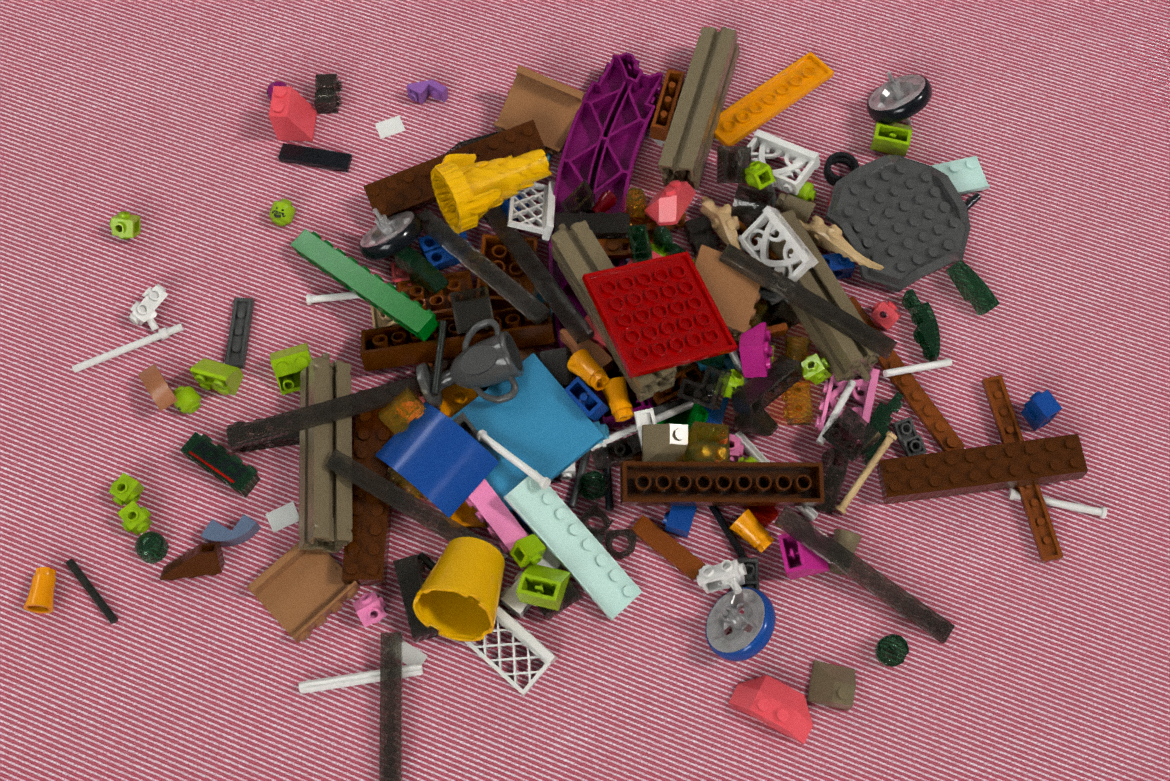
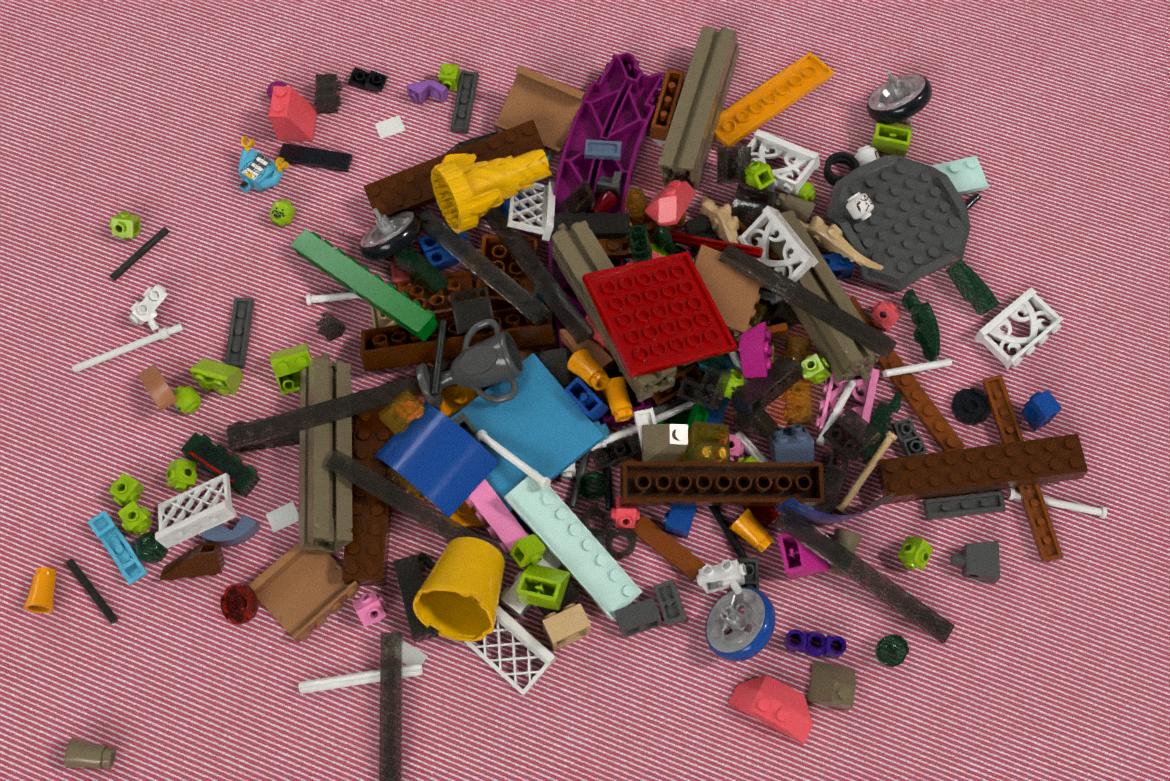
(88, 755): none -> dark tan plant
(118, 547): none -> medium azure slope
(138, 254): none -> pearl dark grey bar
(181, 474): none -> lime brick
(197, 521): none -> white fence
(239, 603): none -> clear red tile
(257, 169): none -> torso
(330, 326): none -> clear smoke piece
(368, 81): none -> black slope
(449, 76): none -> lime brick
(464, 102): none -> dark grey tile
(566, 626): none -> tan brick
(603, 149): none -> sand blue tile
(611, 184): none -> dark grey panel
(624, 516): none -> coral brick
(638, 617): none -> dark grey hinge
(670, 603): none -> dark grey hinge
(714, 244): none -> red axle
(791, 444): none -> sand blue slope
(820, 518): none -> blue sticker
(824, 641): none -> dark purple piece
(860, 206): none -> white head
(866, 154): none -> white head
(915, 553): none -> lime brick
(964, 505): none -> dark grey tile
(970, 406): none -> black tile
(979, 561): none -> dark grey torso
(1022, 305): none -> white fence

